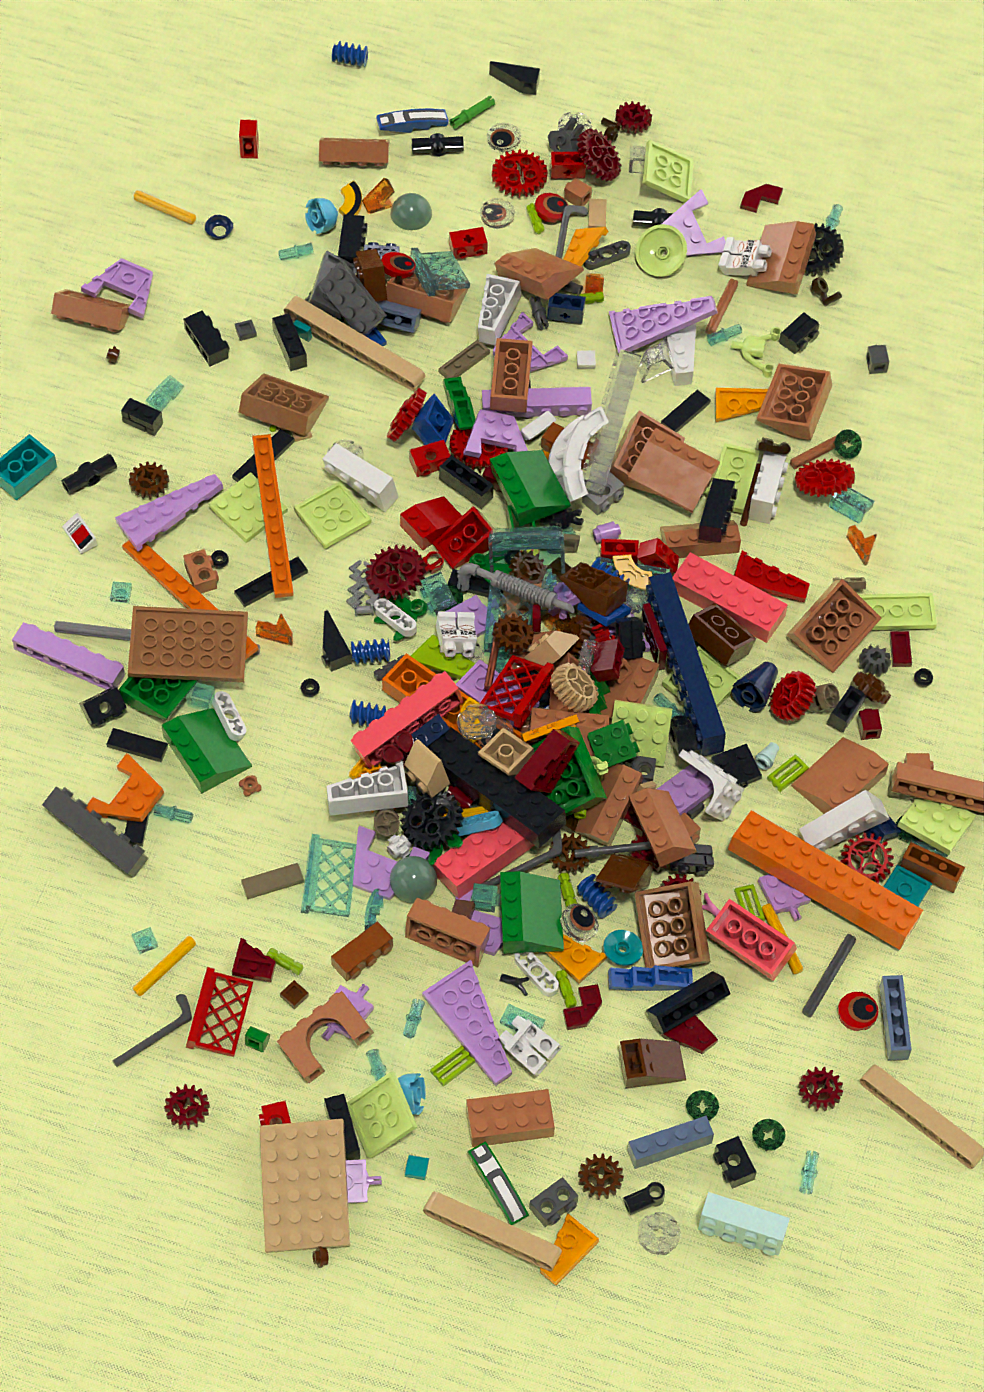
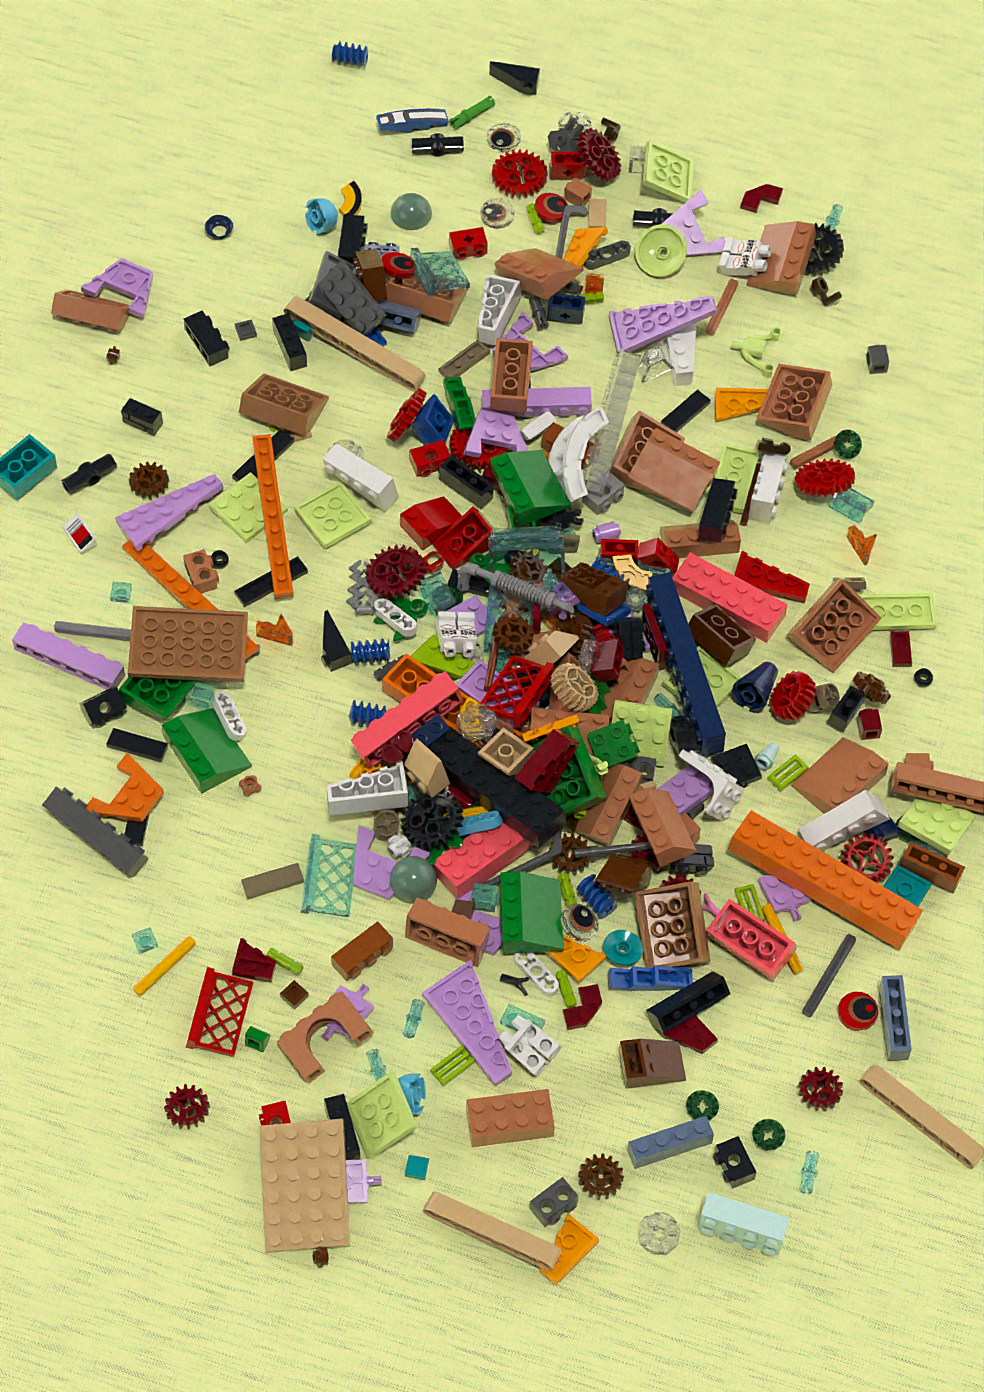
(164, 207): yellow axle -> none
(165, 391): clear light blue slope -> none
(173, 813): clear light blue axle -> none
(185, 1017): dark grey piece -> none
(249, 138): red brick -> none
(296, 251): clear light blue axle -> none
(310, 683): black plate -> none
(354, 150): nougat slope -> none
(373, 908): clear light blue slope -> none
(378, 197): clear orange slope -> none
(498, 1183): slope -> none
(586, 359): white tile -> none
(633, 117): dark red gear -> none
(642, 1199): black piece -> none
(723, 334): clear light blue axle -> none
(799, 333): black brick -> none
(874, 660): dark grey gear -> none

